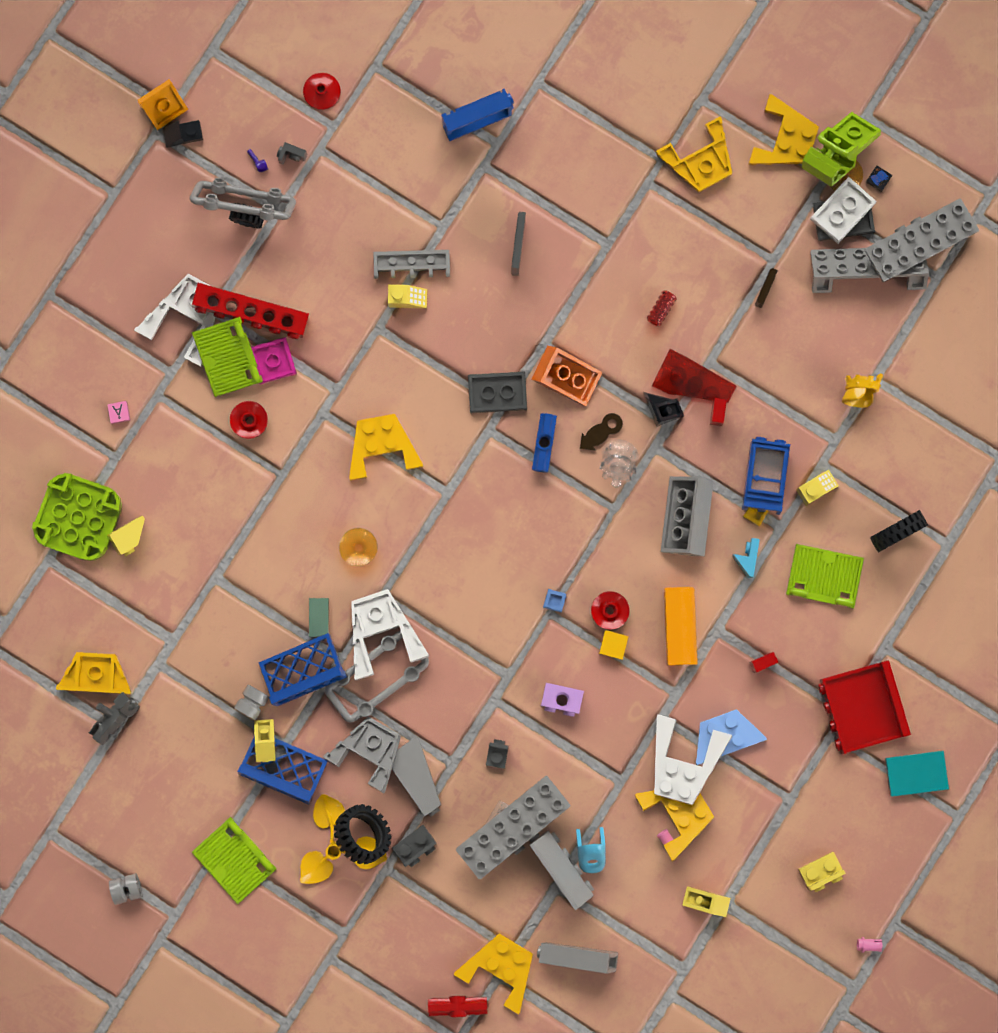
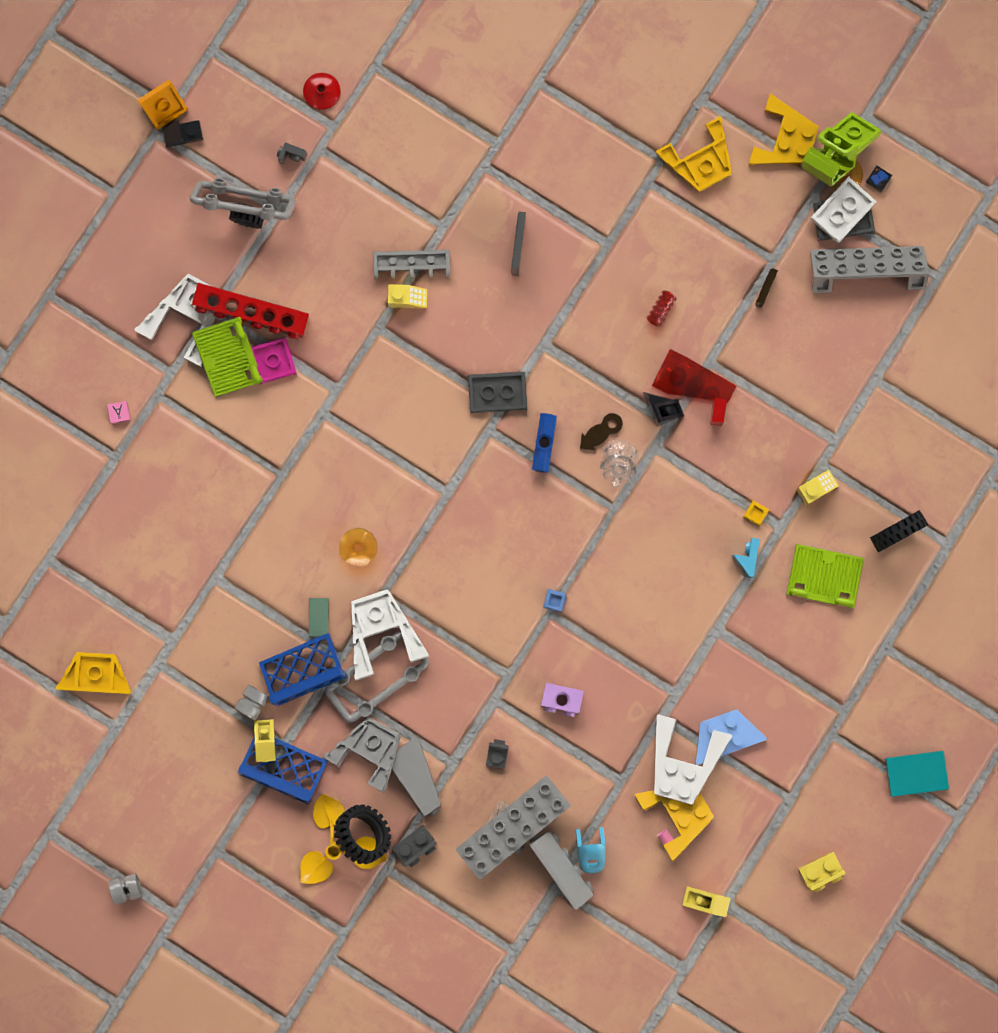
(77, 517): lime tile -> none
(113, 717): dark grey piece -> none
(127, 536): light yellow slope -> none
(233, 860): lime window -> none
(246, 410): red dish -> none
(261, 165): dark purple hand -> none
(379, 437): yellow wing -> none
(457, 1006): red piece -> none
(477, 114): blue door -> none
(504, 960): yellow wing -> none
(566, 375): orange slope -> none
(578, 957): light grey slope -> none
(613, 645): yellow piece -> none
(615, 601): red dish -> none
(680, 626): light orange brick -> none
(687, 516): light grey slope -> none
(763, 662): red piece -> none
(766, 475): blue door -> none
(861, 390): yellow hair -> none
(864, 707): red panel -> none
(869, 945): bright pink pin -> none
(921, 240): light grey bracket -> none

